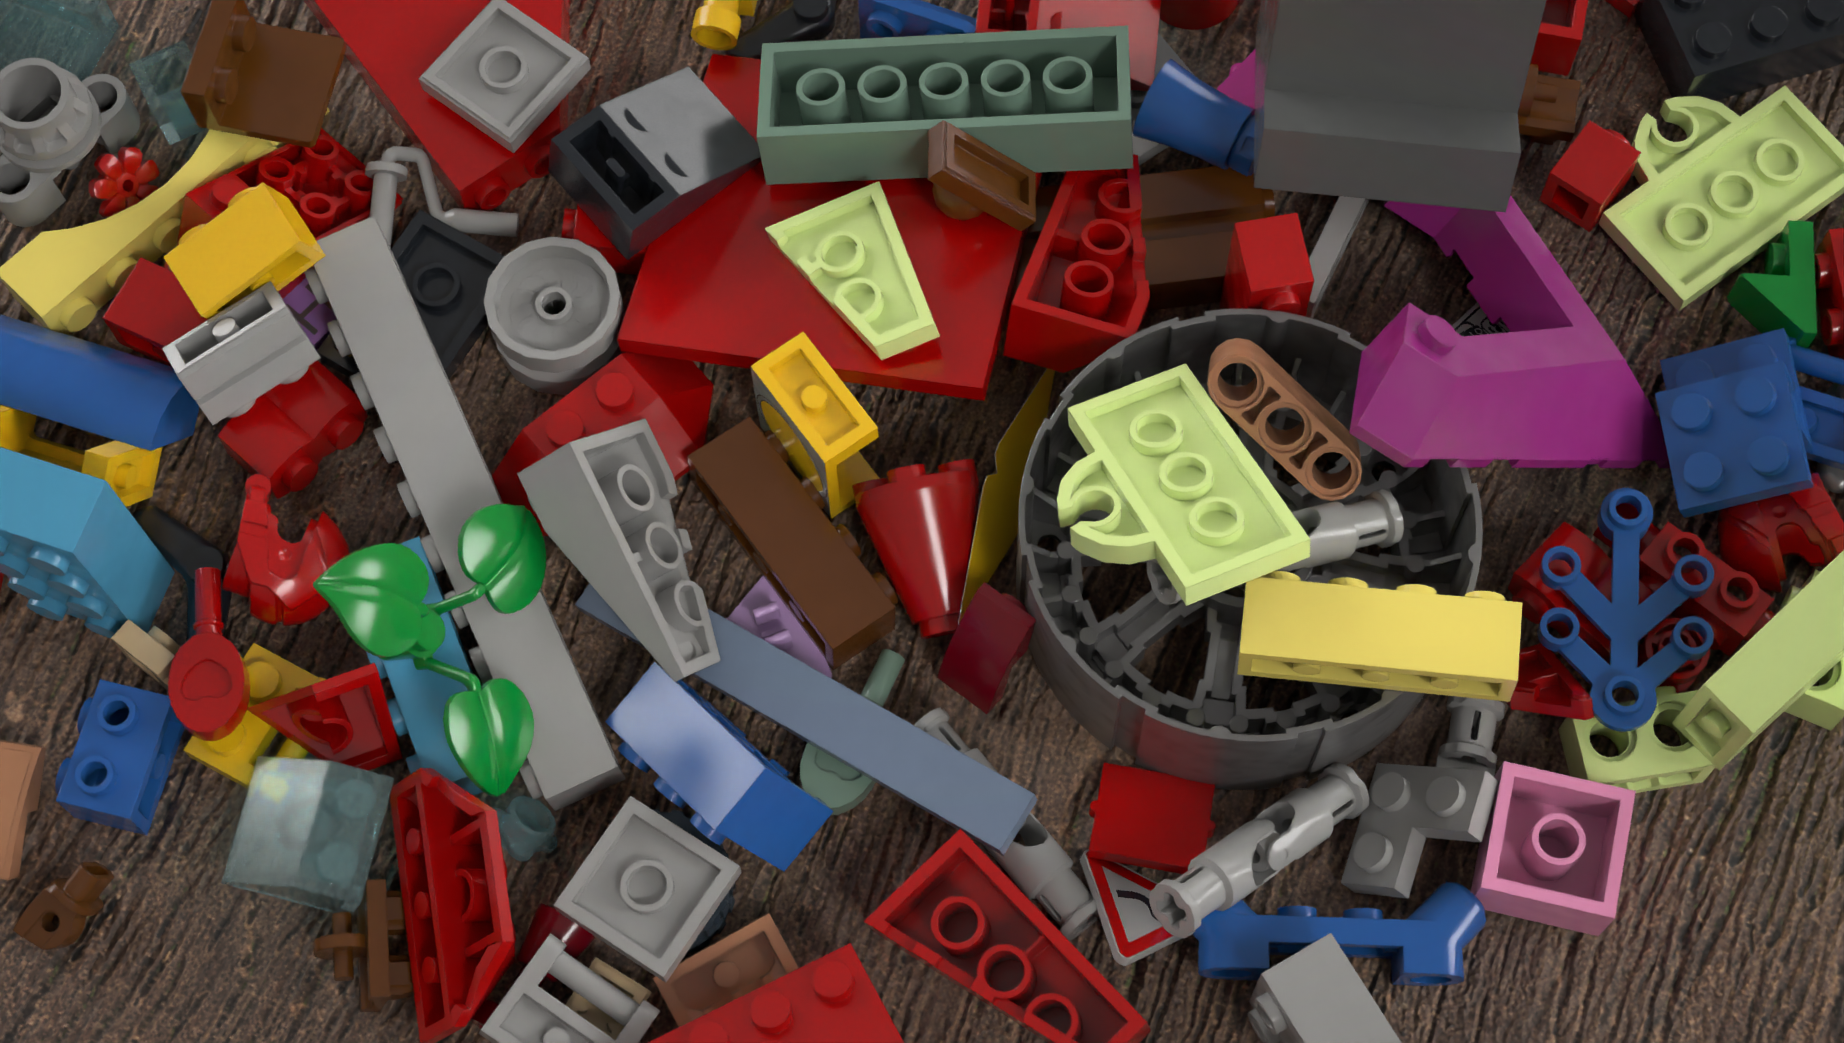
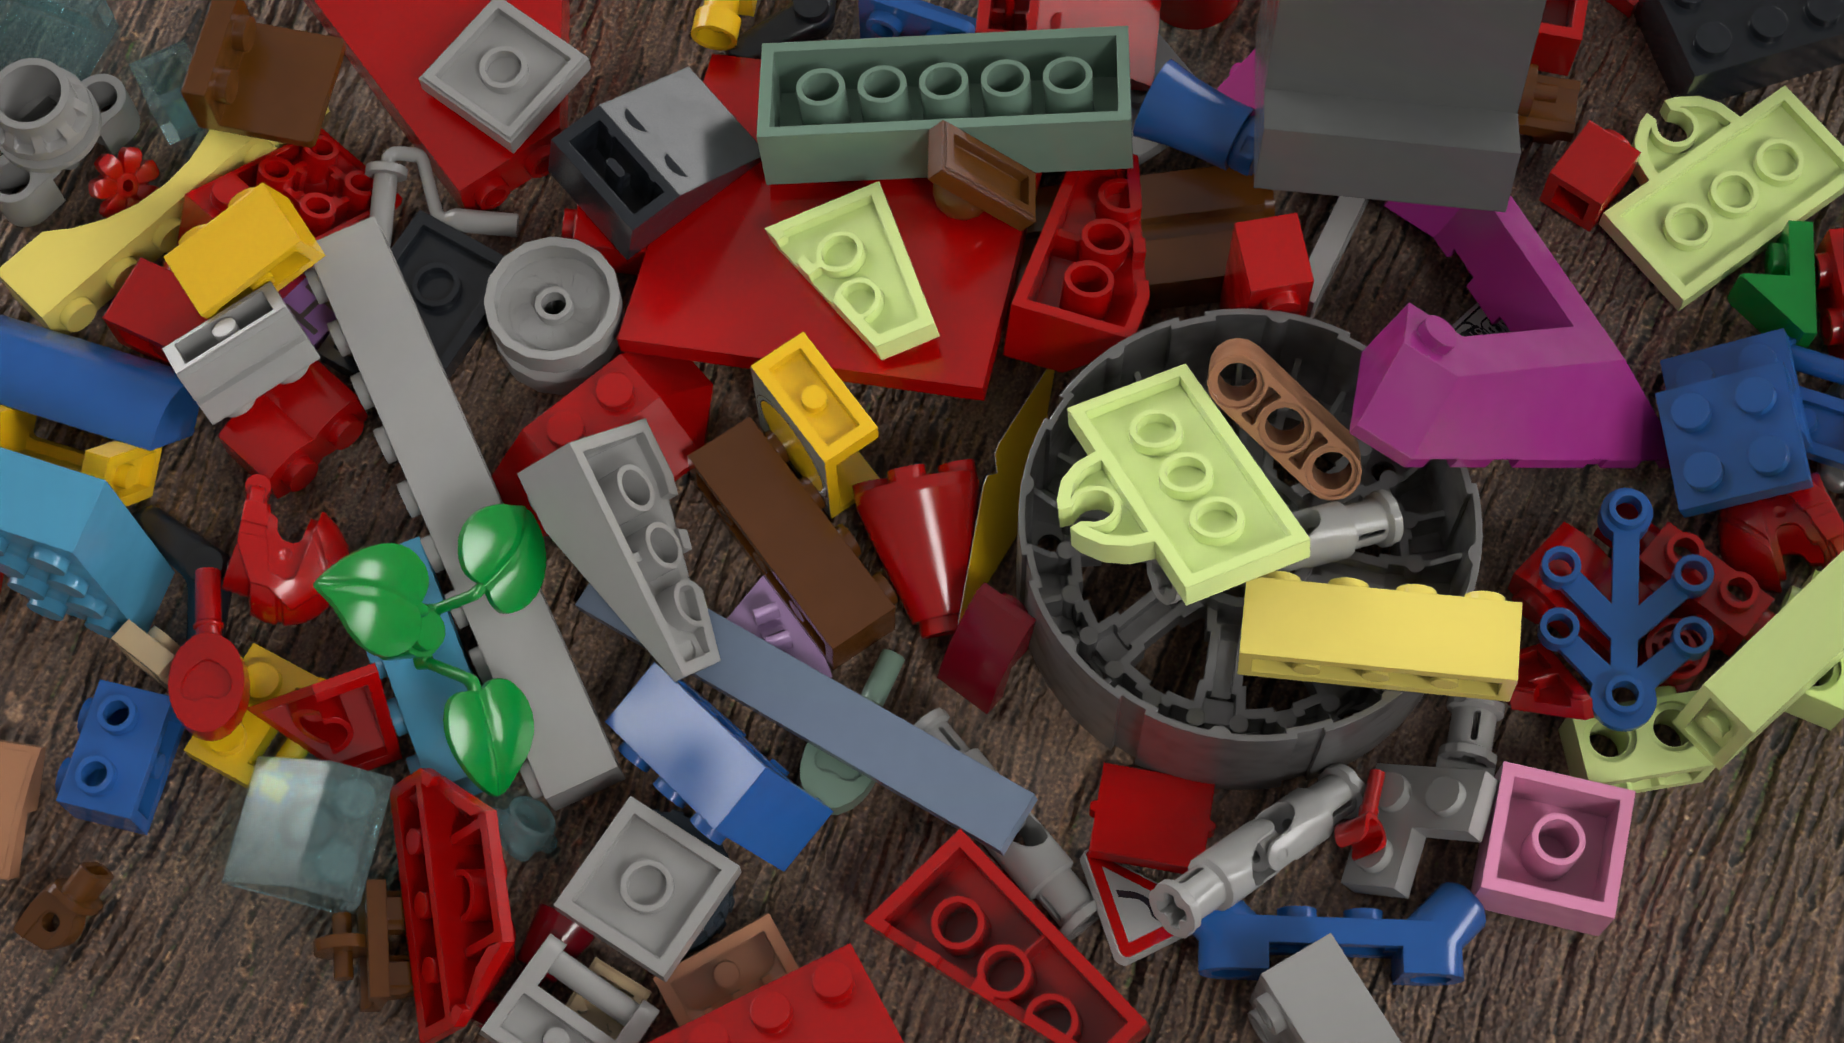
(1365, 831): none -> red hand

